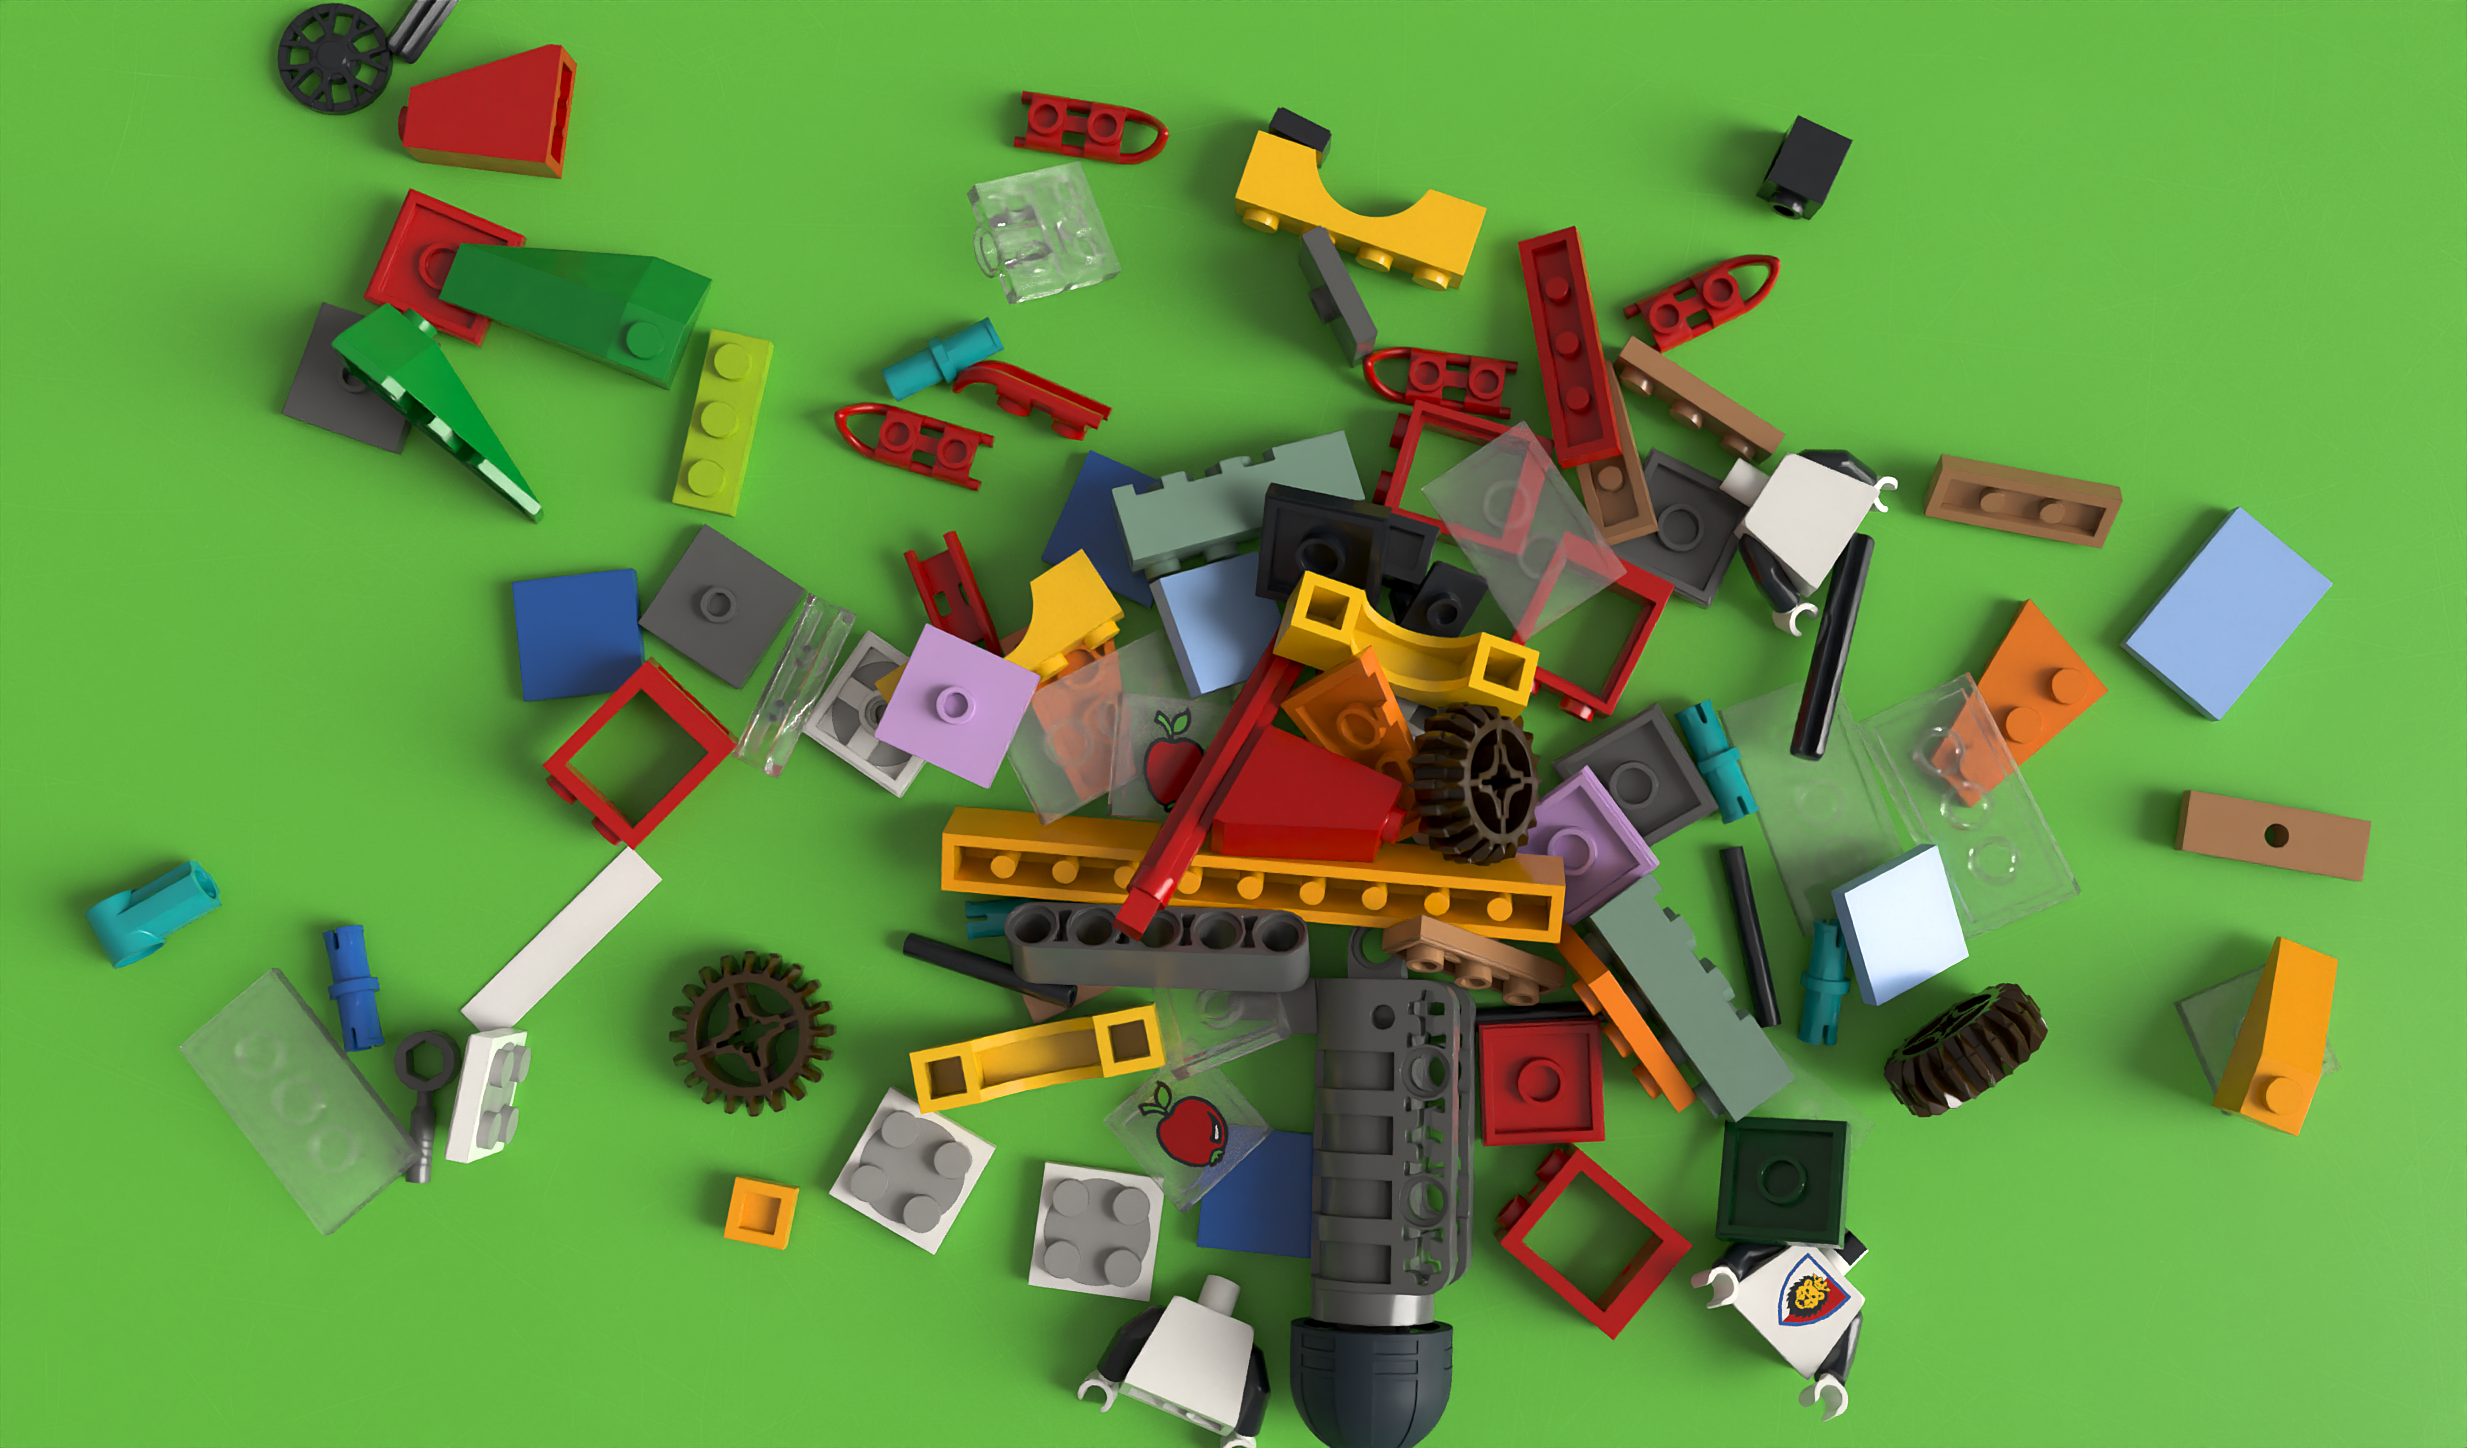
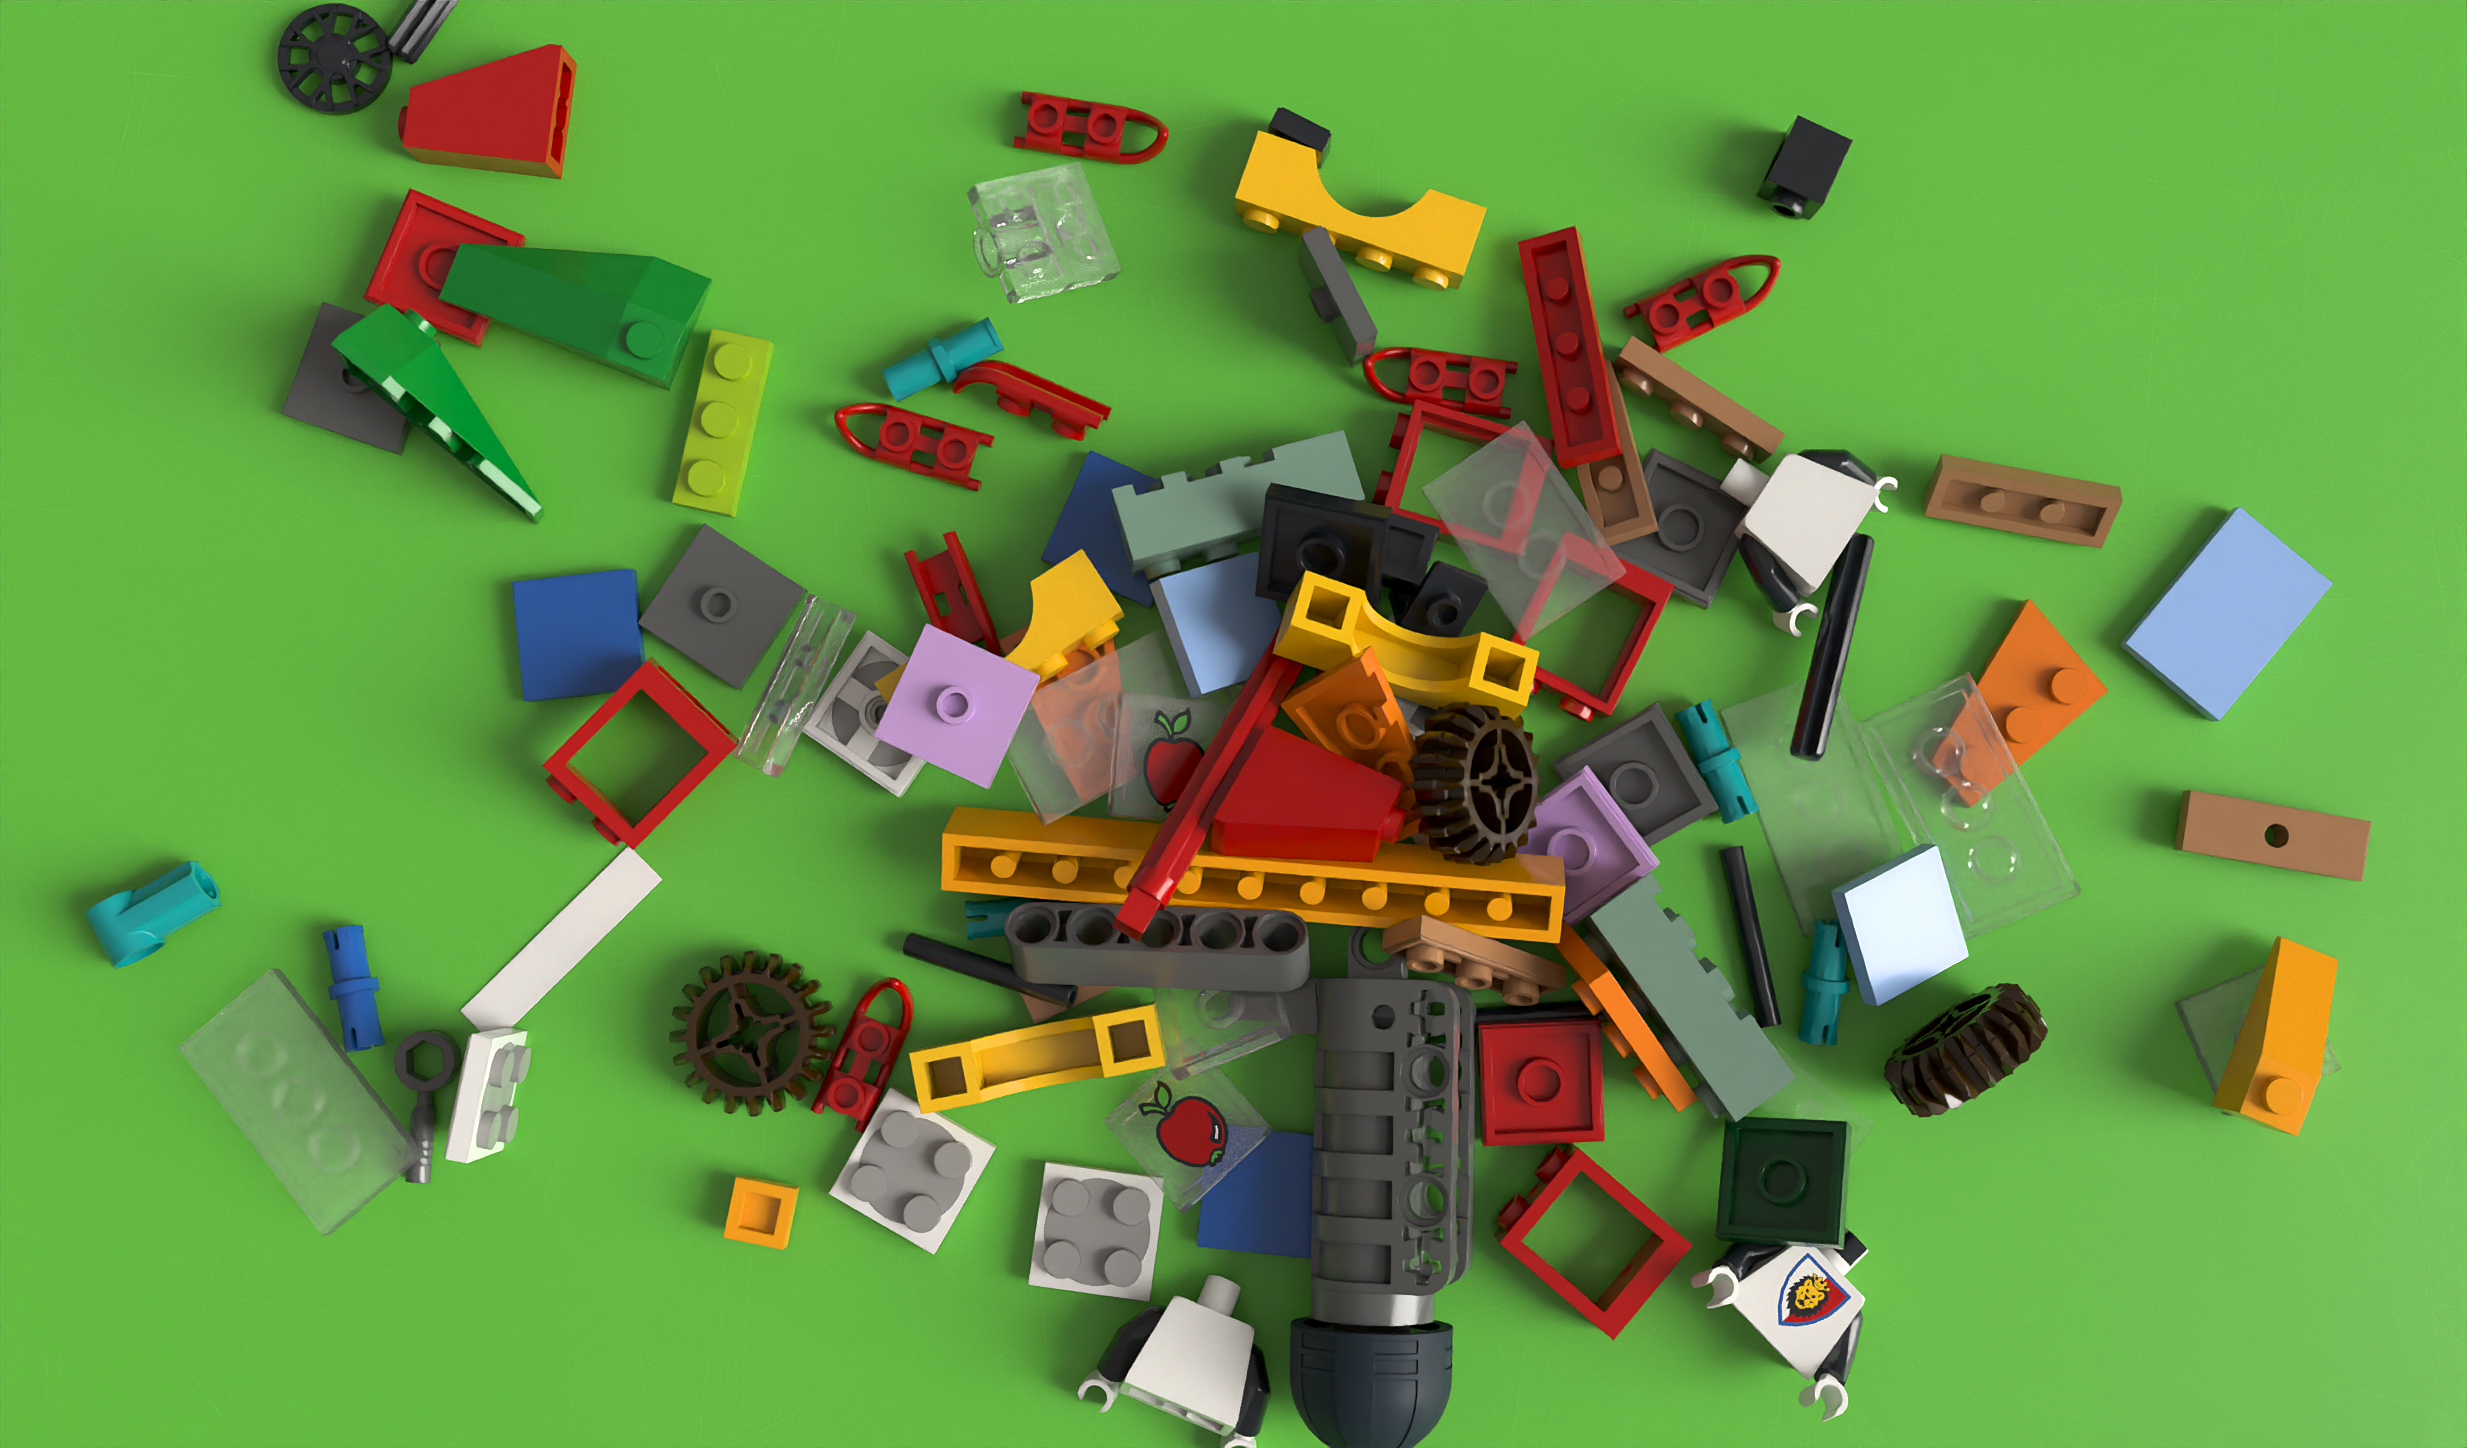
(871, 1041): none -> red piece

